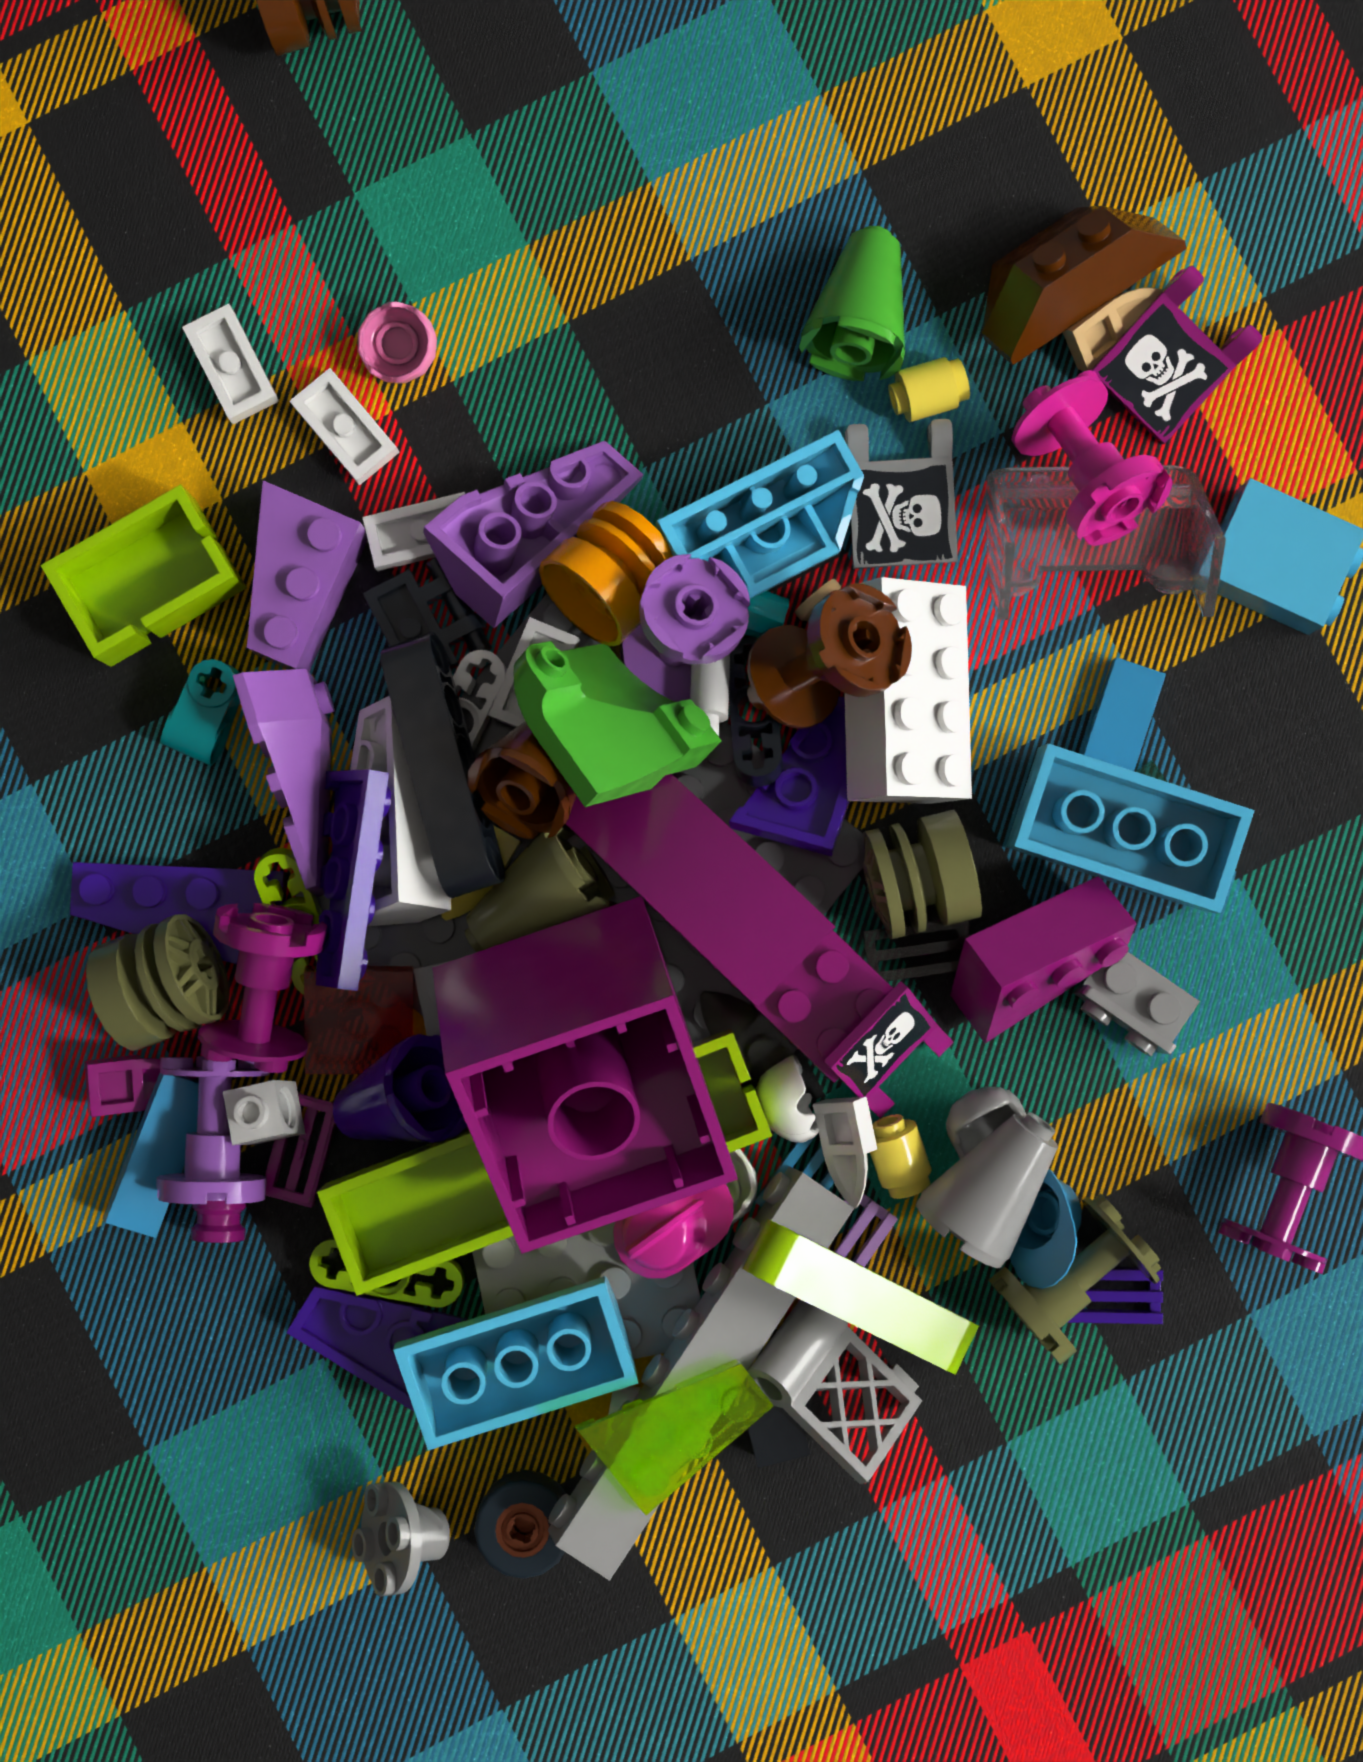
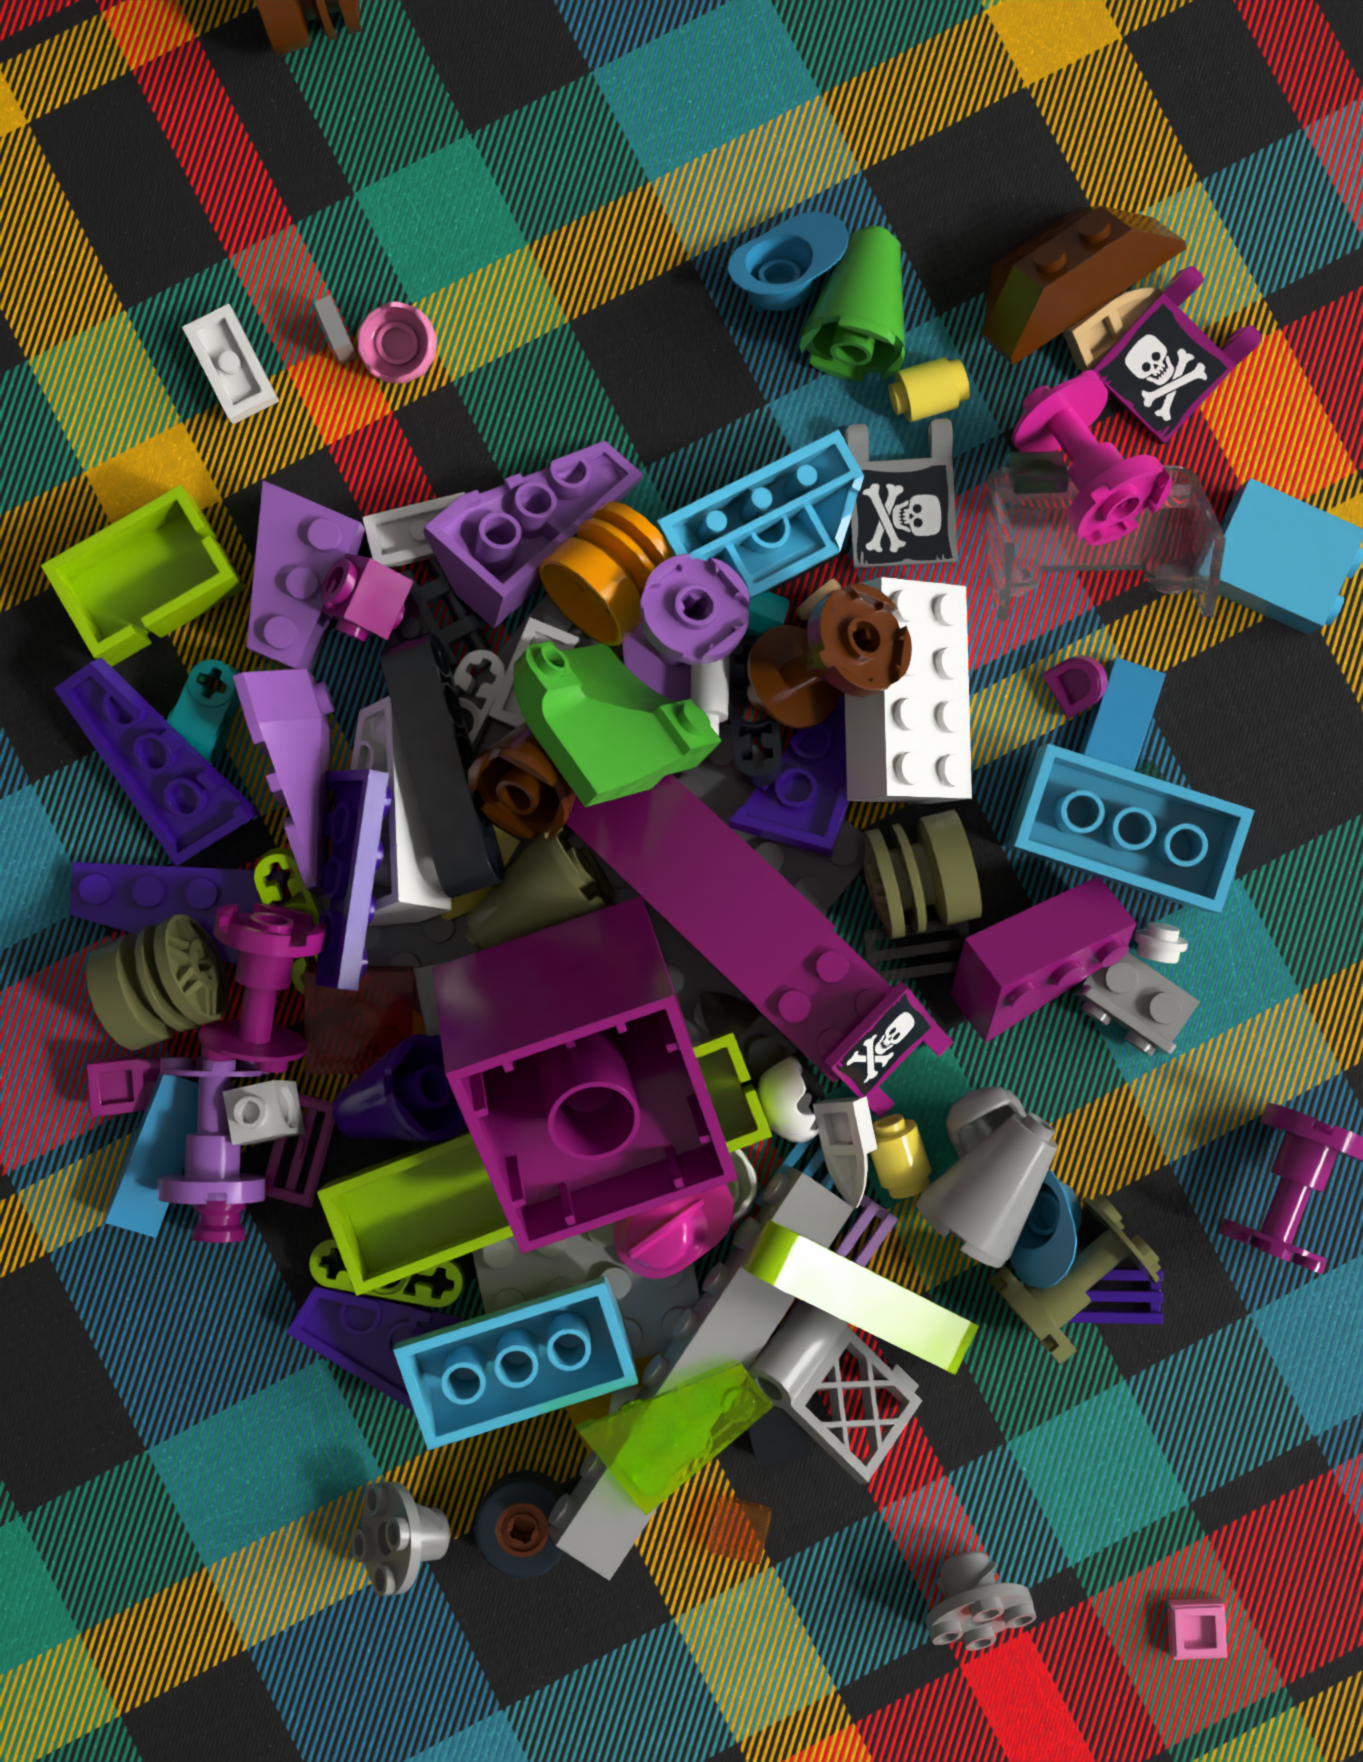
(157, 768): none -> dark purple wing
(334, 330): none -> light grey tile
(344, 426): white plate -> none
(364, 597): none -> magenta brick
(739, 1529): none -> clear orange tile
(785, 261): none -> dark azure piece
(976, 1603): none -> light grey plate
(1037, 472): none -> tile
(1077, 683): none -> magenta tile
(1160, 942): none -> white plate
(1197, 1628): none -> bright pink tile

